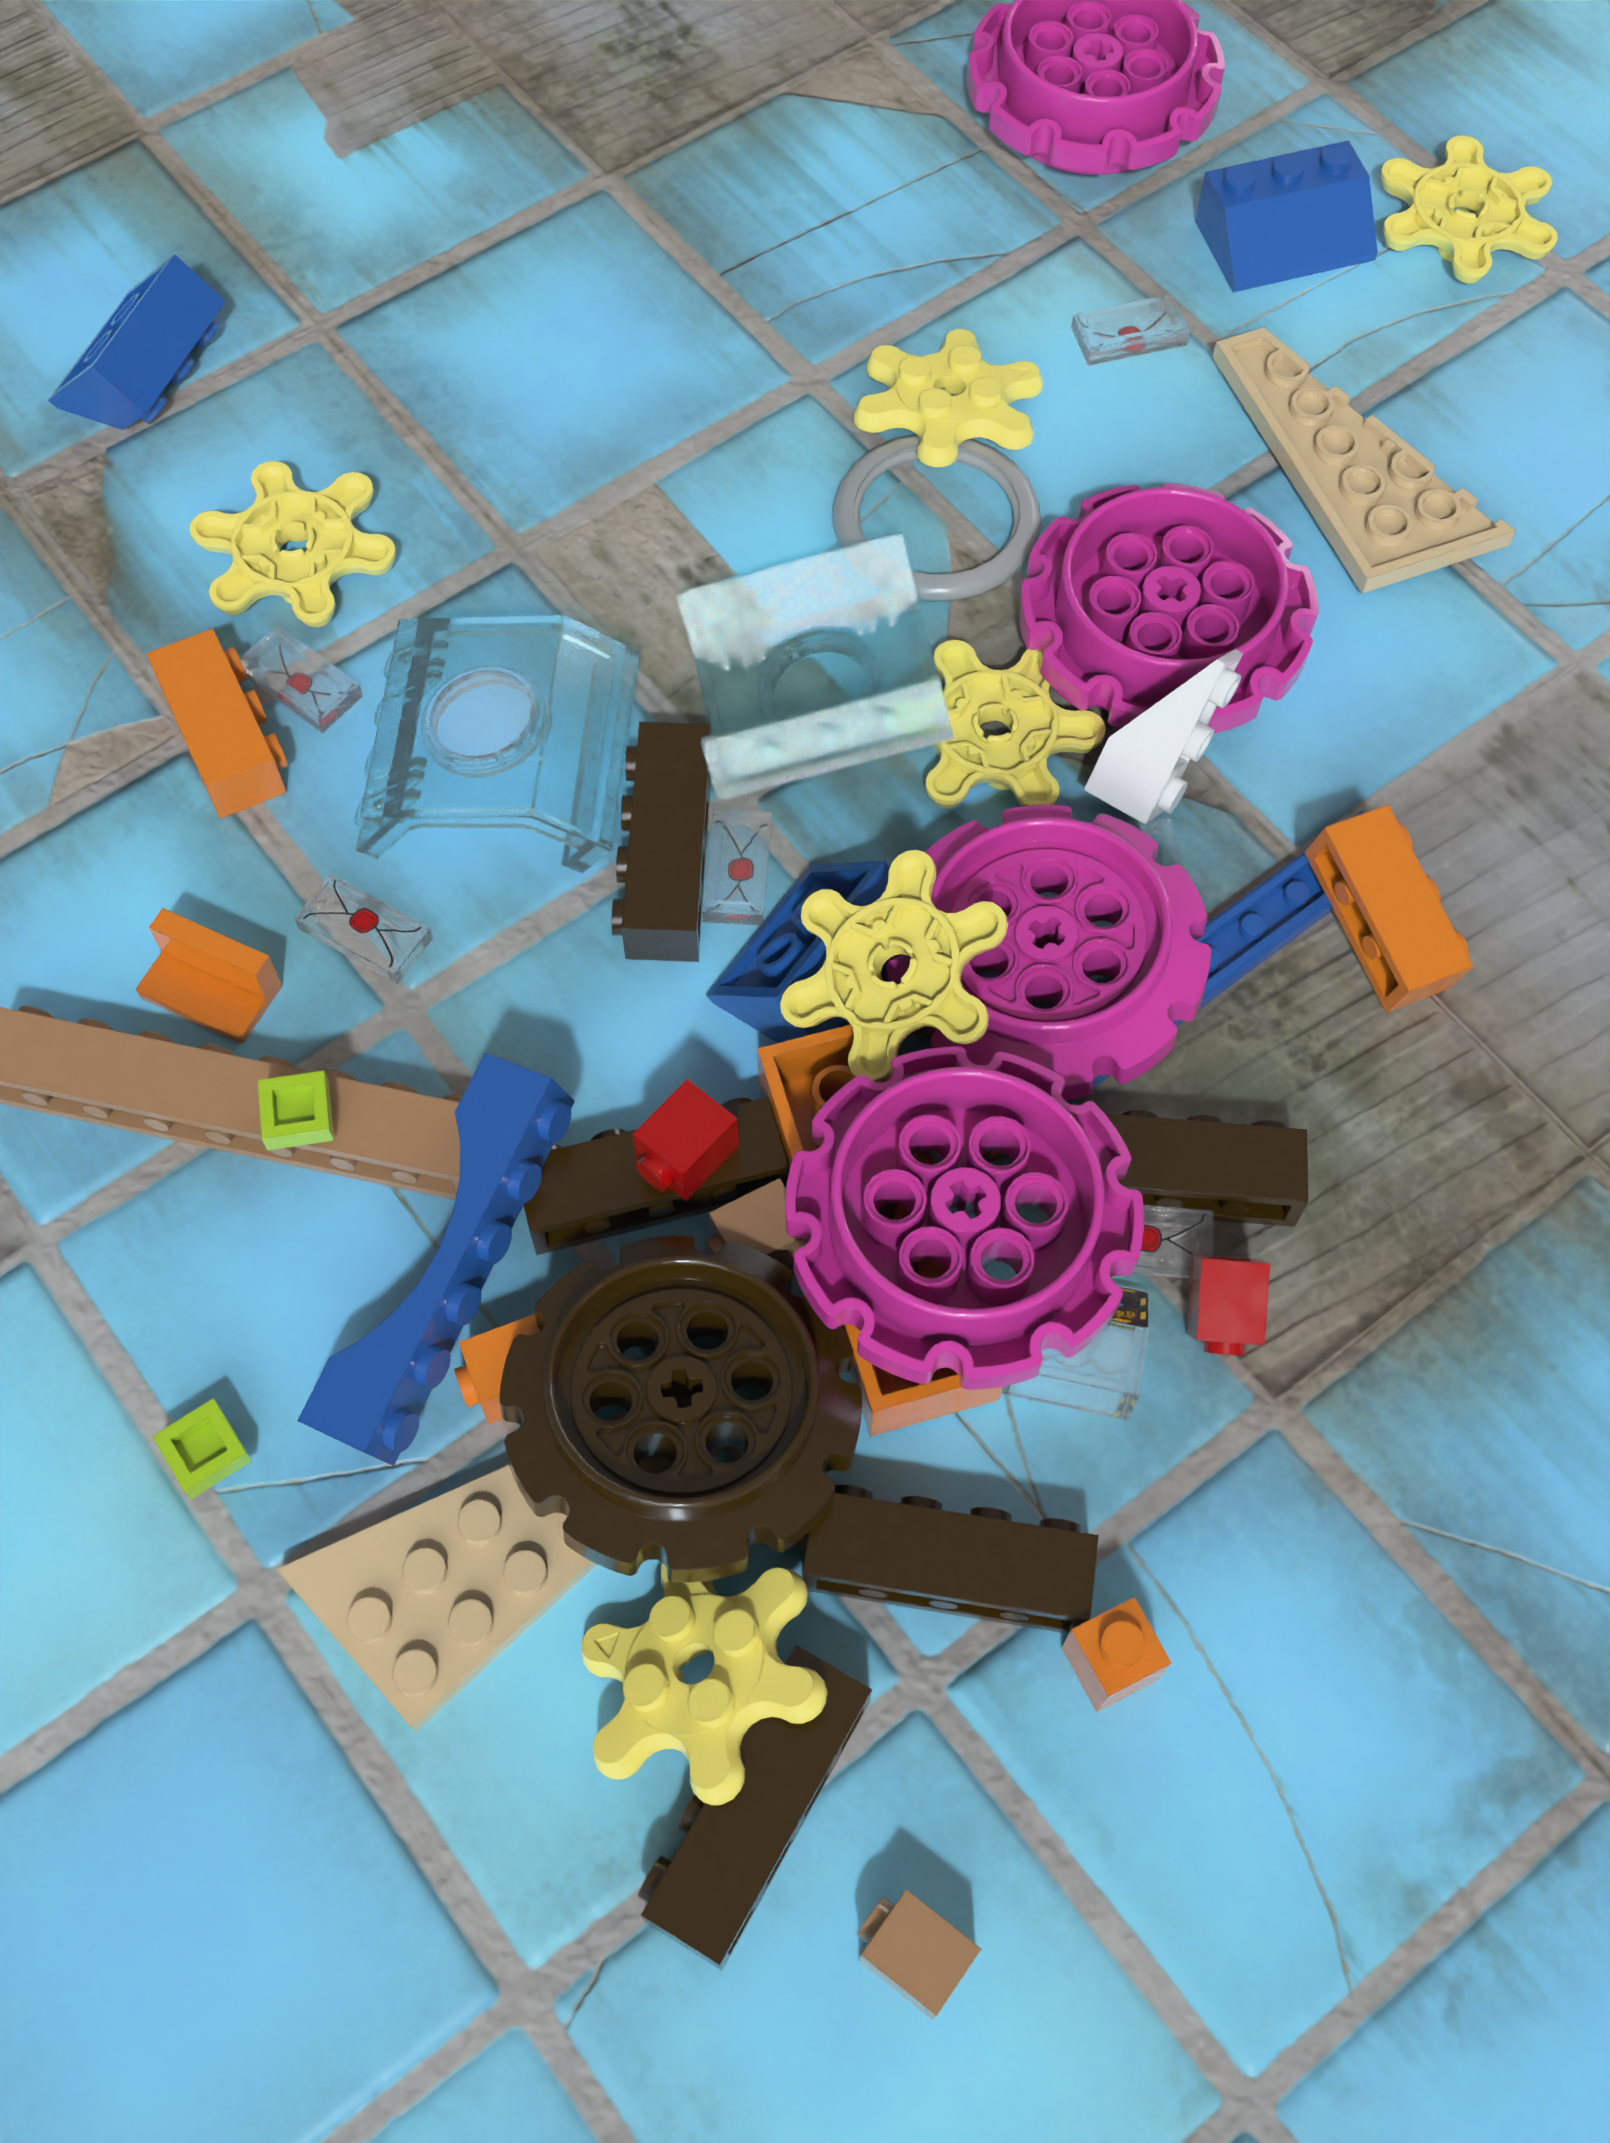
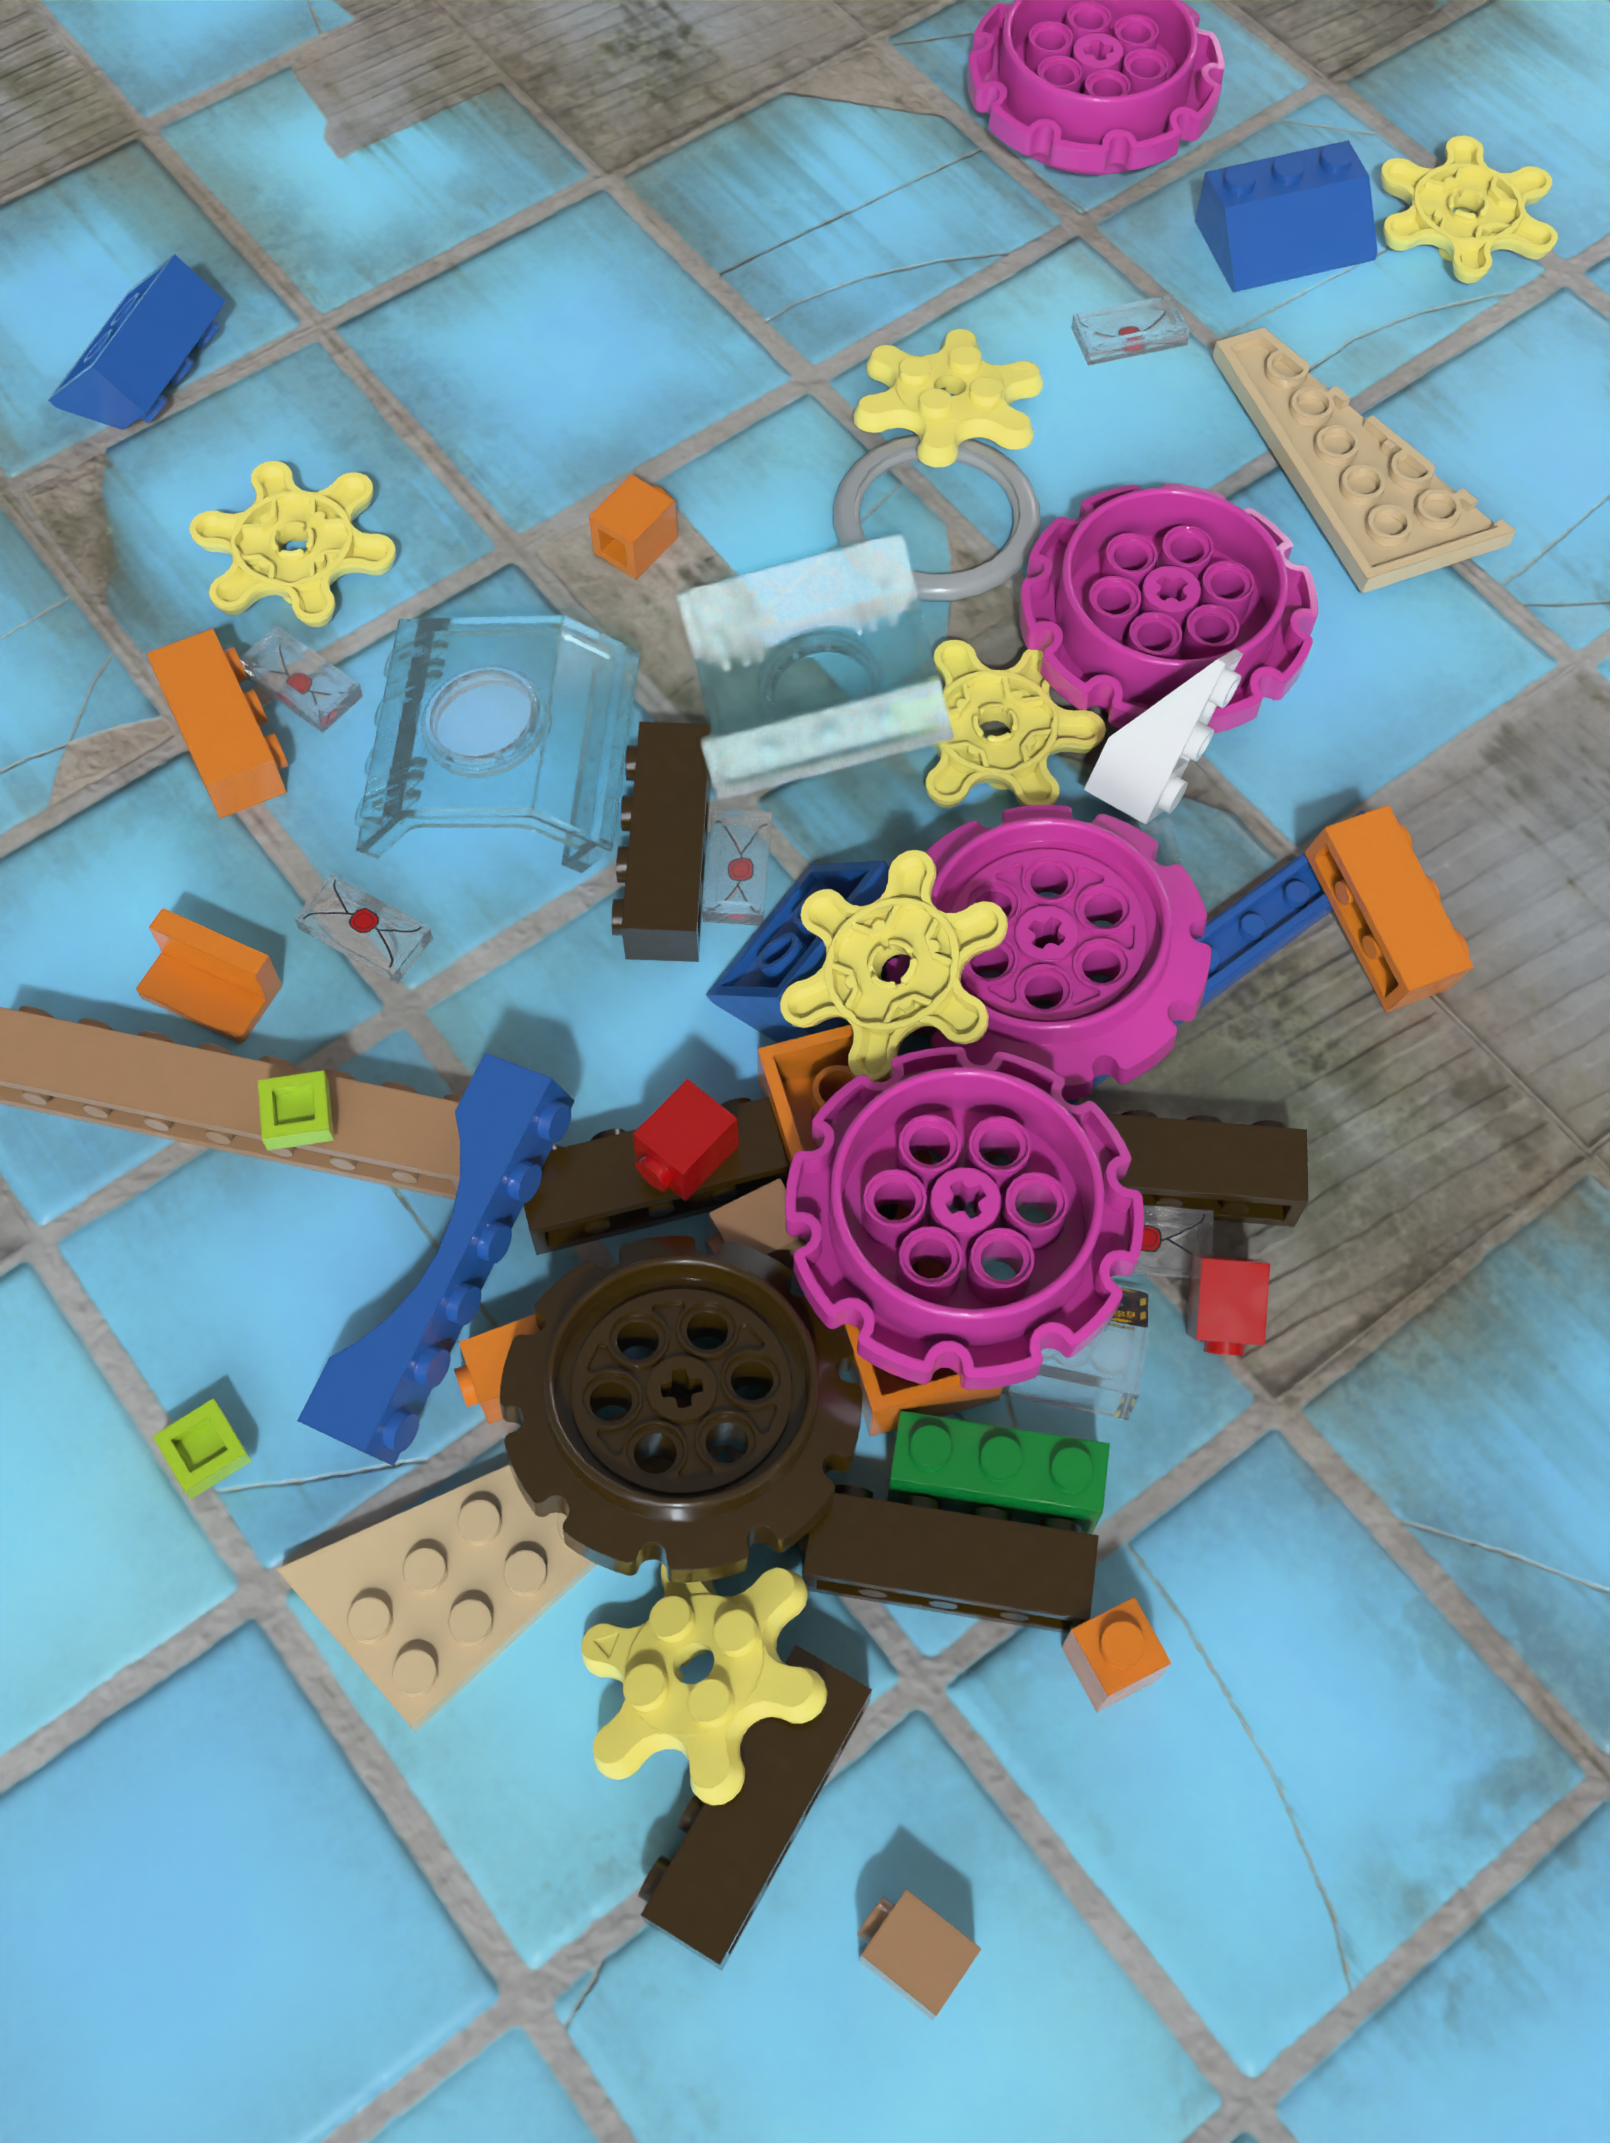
(634, 526): none -> orange brick
(999, 1468): none -> green brick

